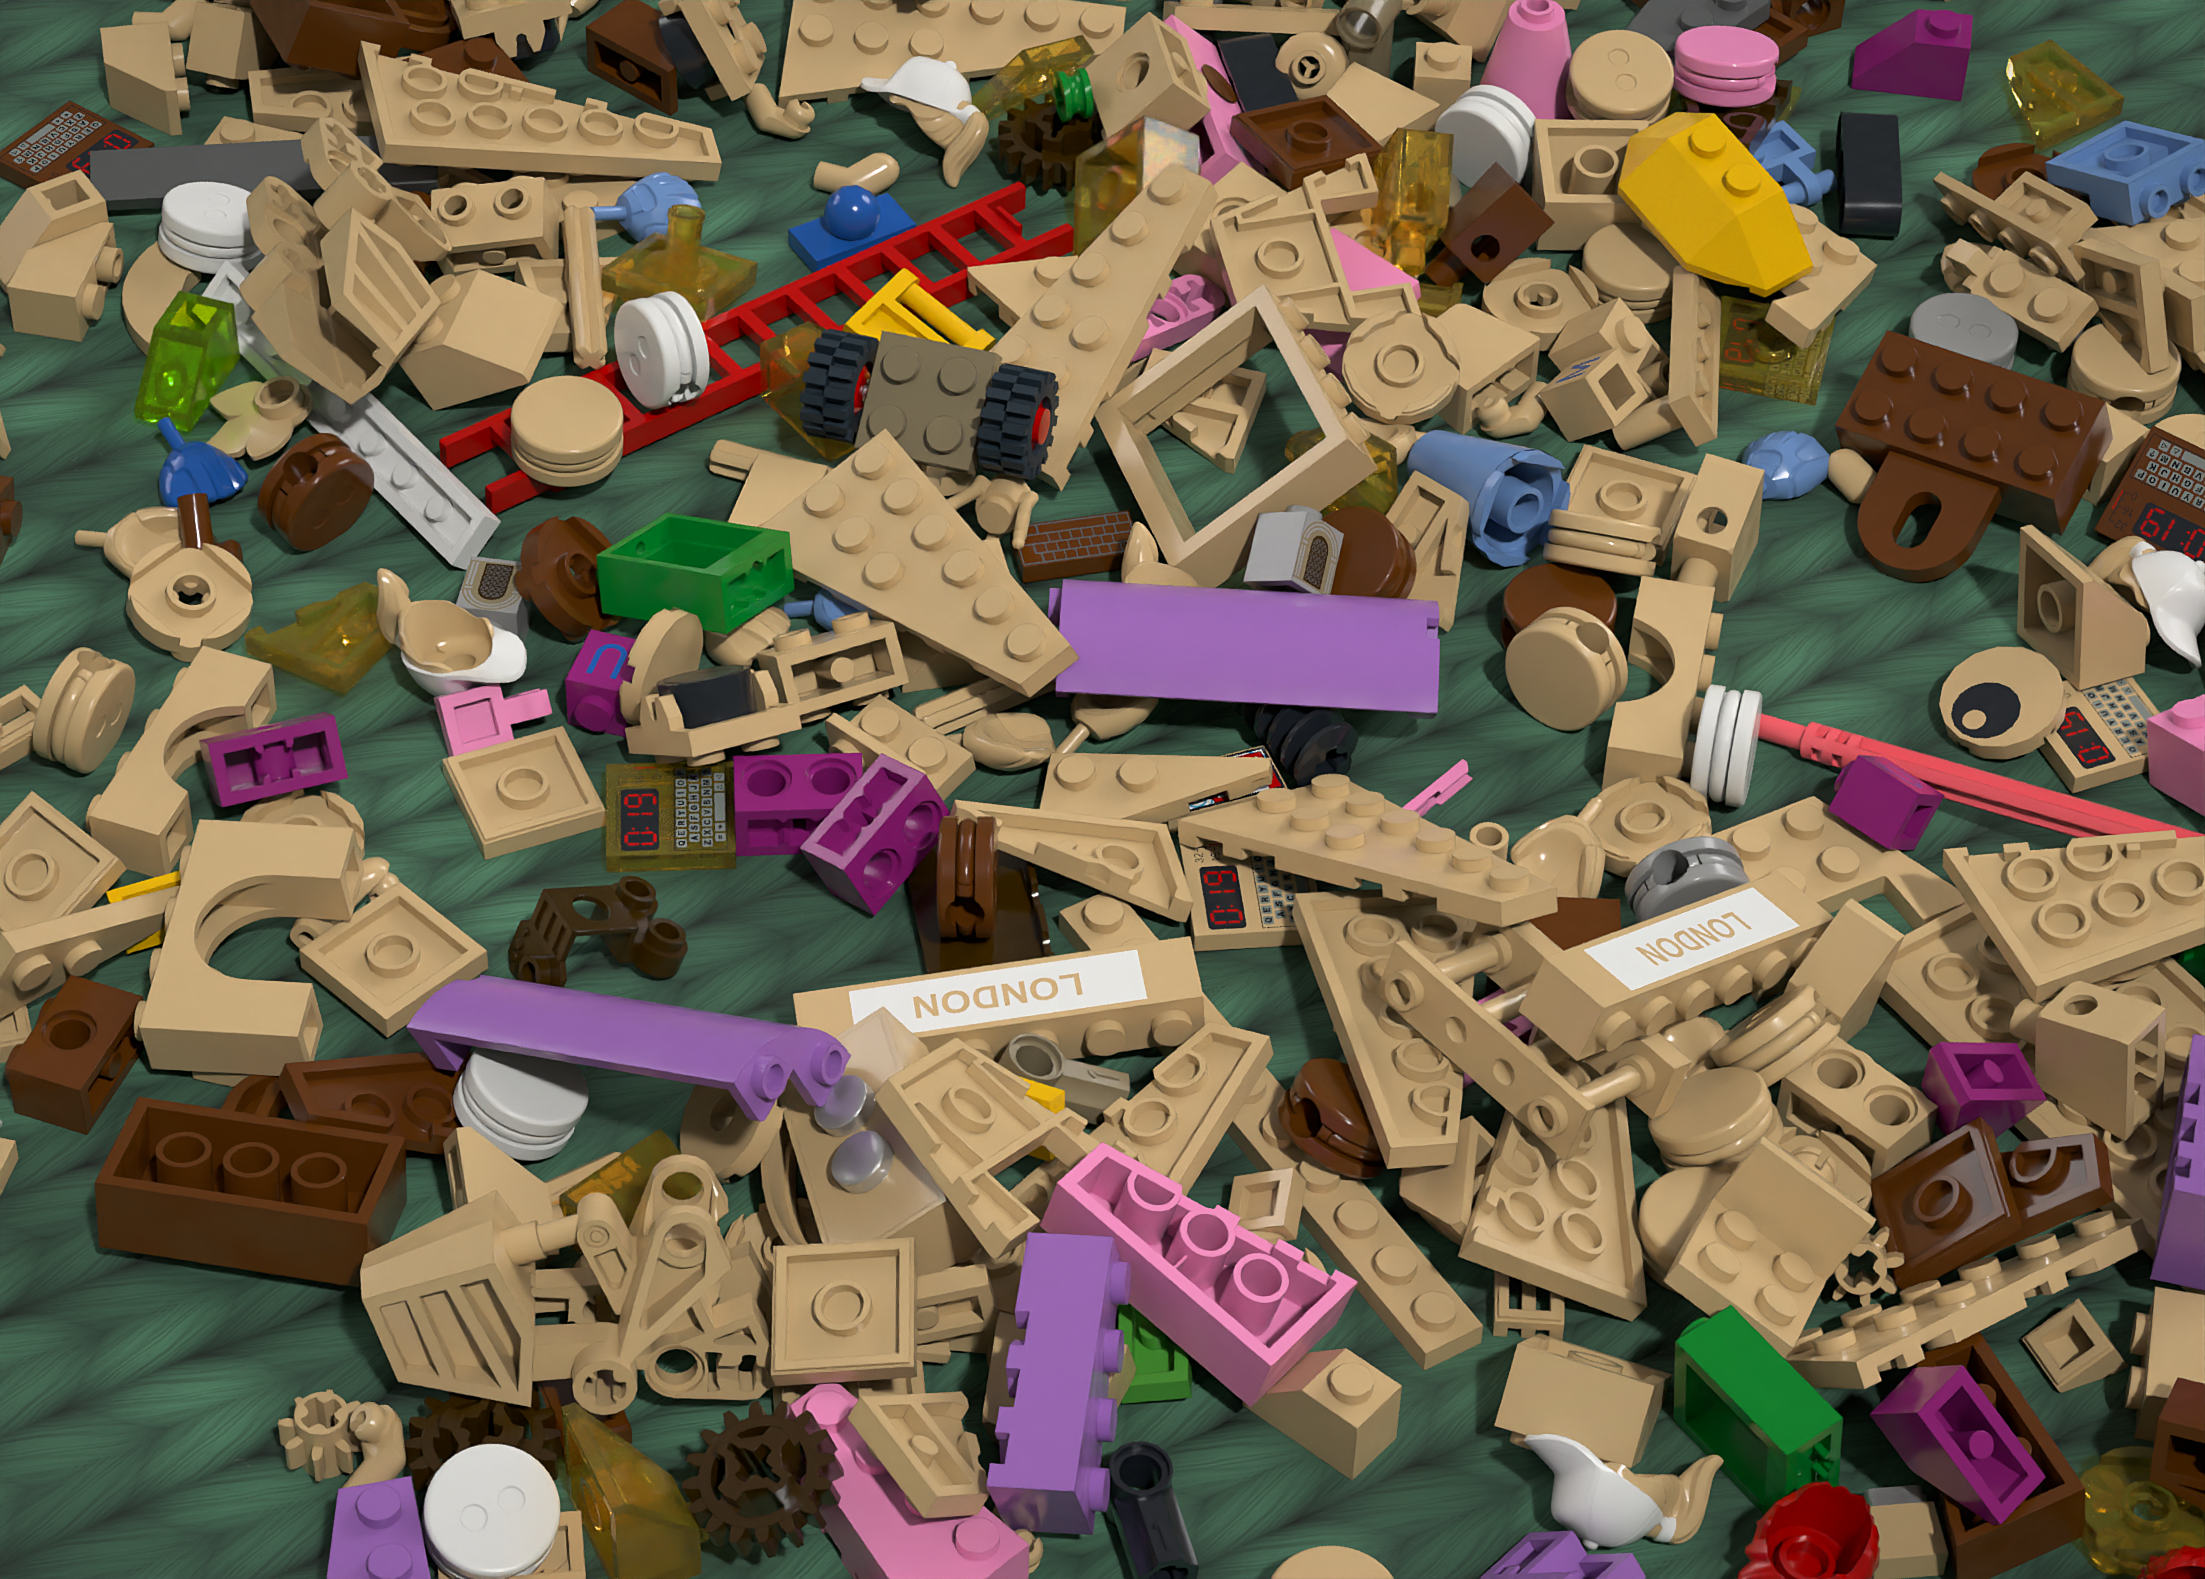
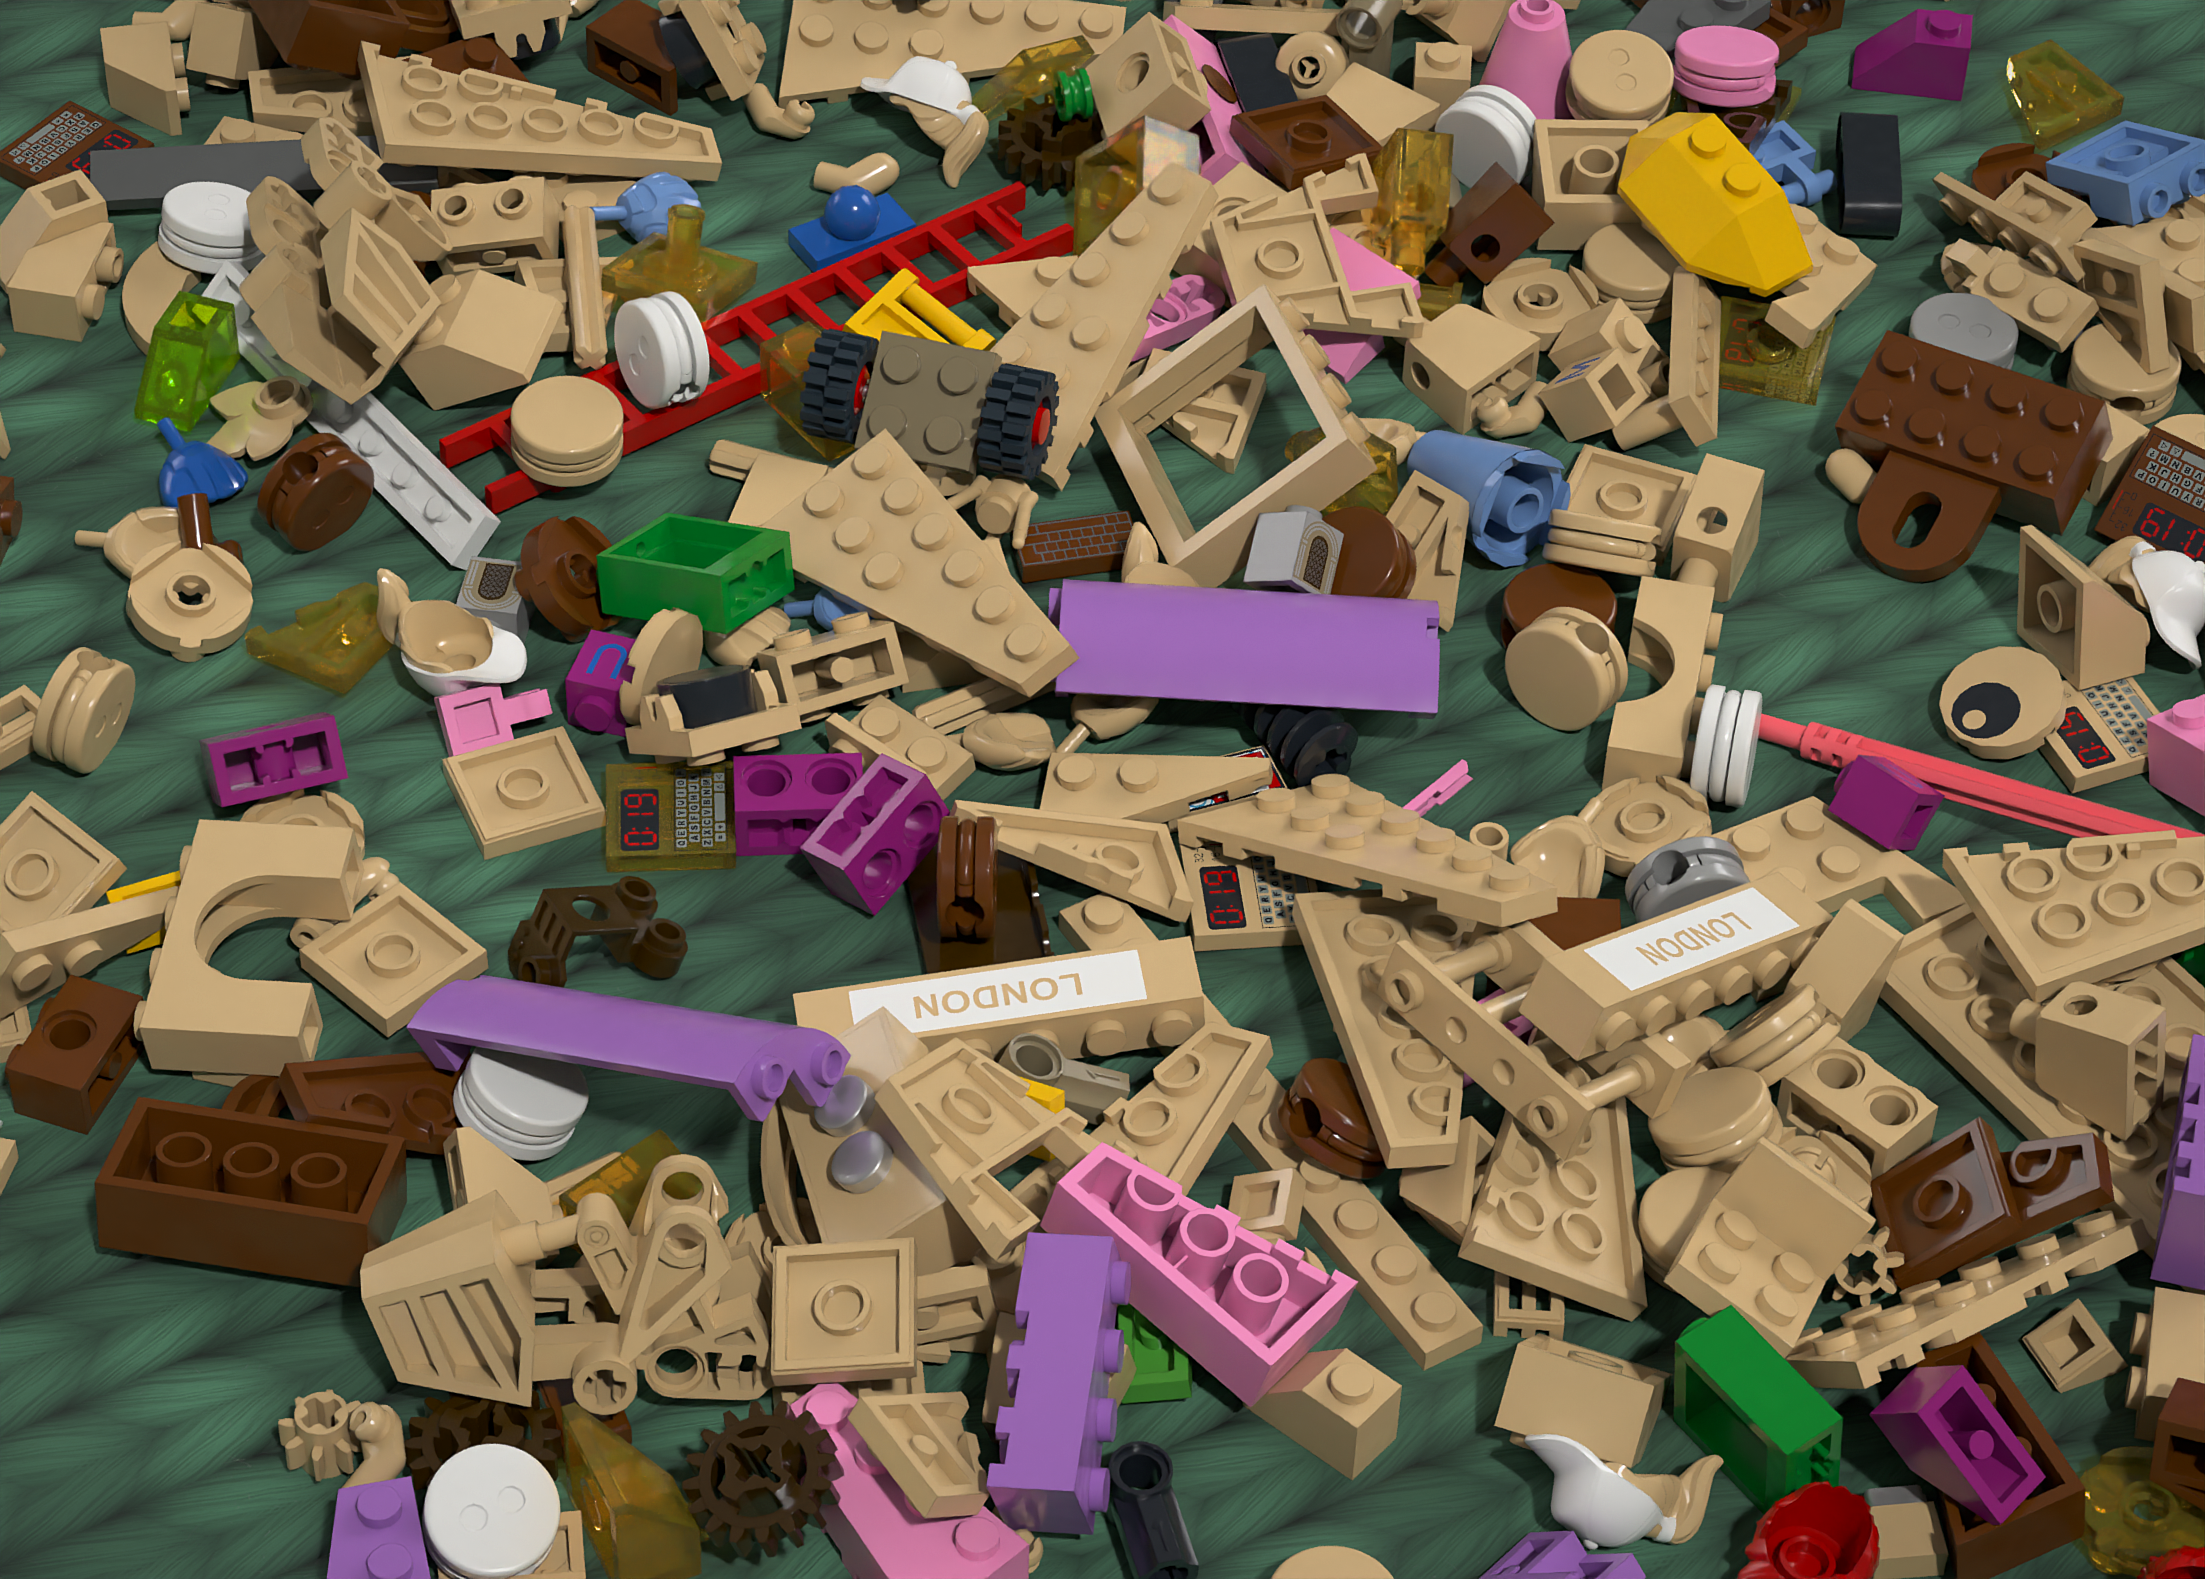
(143, 810): tan arch -> none
(723, 1135): tan tile -> none
(1401, 367): tan tile -> none
(1790, 462): medium blue piece -> none
(1982, 1082): magenta slope -> none

